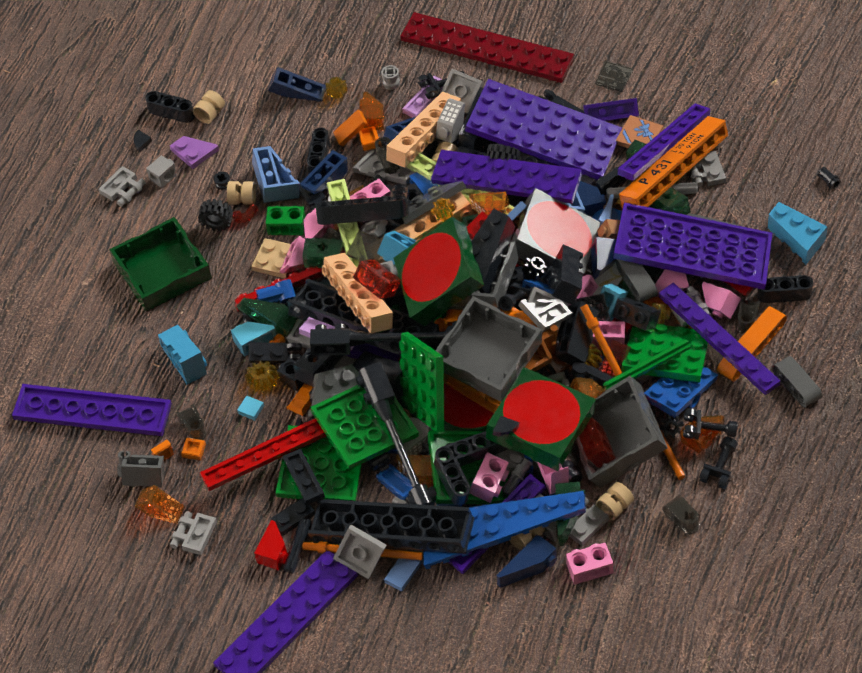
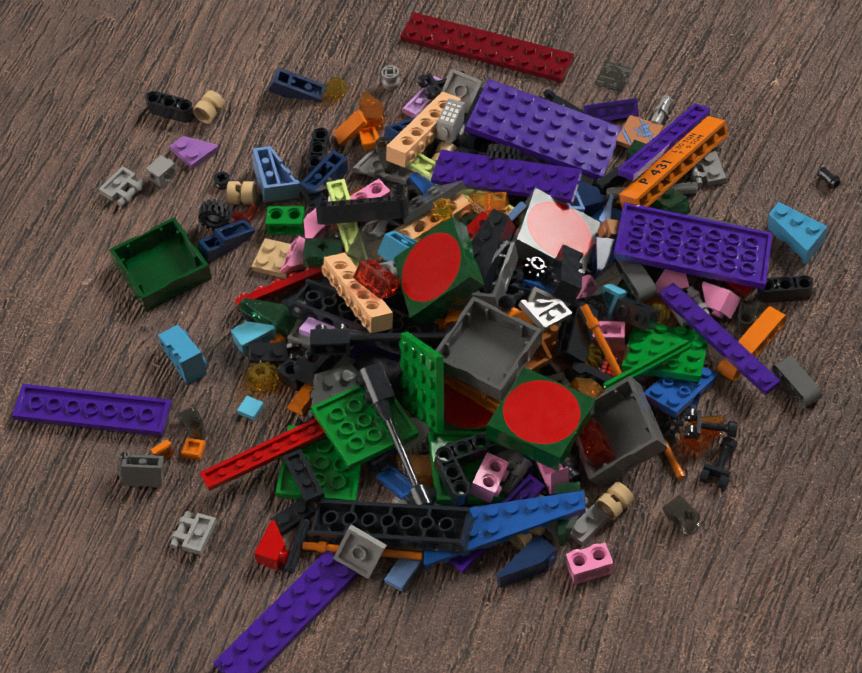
(141, 140): black tile -> none
(159, 505): clear orange slope -> none
(224, 240): none -> dark blue slope
(280, 292): blue piece -> none
(505, 426): black tile -> none
(661, 110): none -> light grey pin

